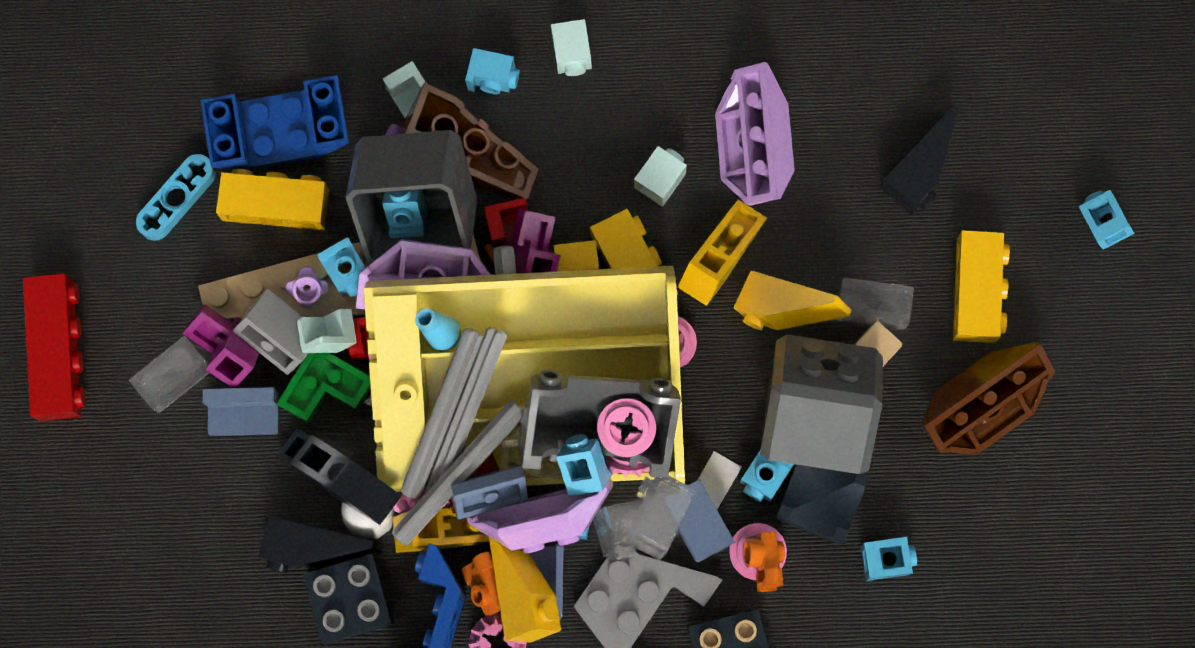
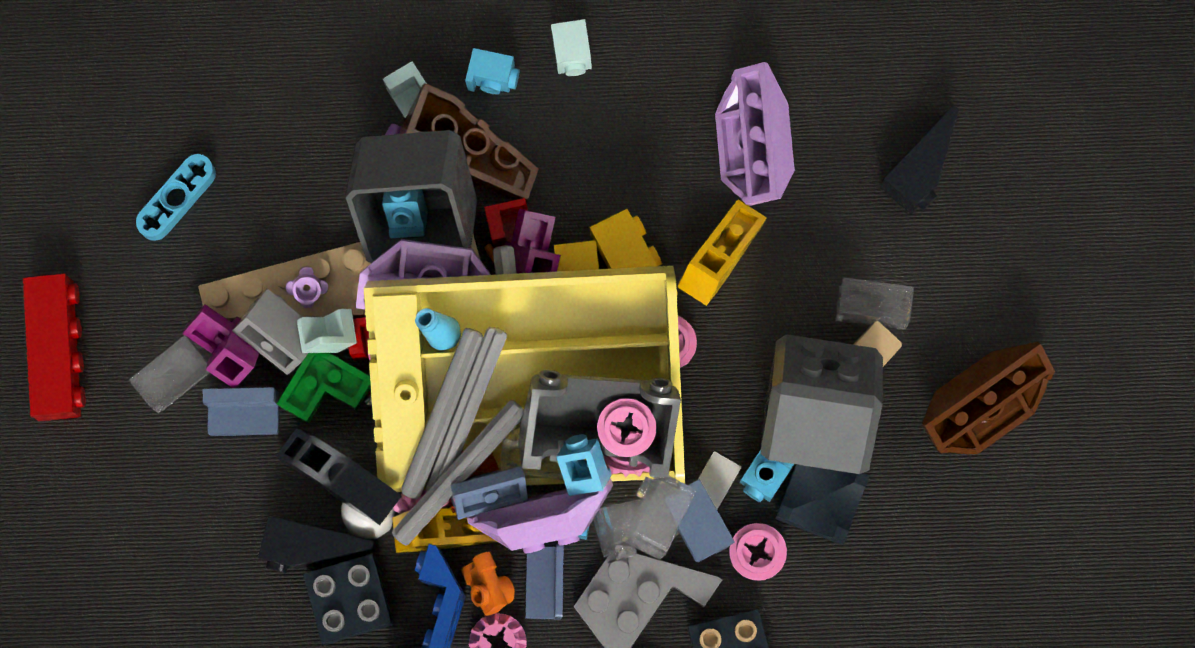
(273, 199): yellow brick -> none
(275, 127): blue slope -> none
(338, 256): medium azure brick -> none
(524, 596): yellow slope -> none
(660, 175): light aqua brick -> none
(766, 555): orange plate -> none
(785, 304): yellow slope -> none
(873, 553): medium azure brick -> none
(980, 287): yellow brick -> none
(1112, 231): medium azure brick -> none

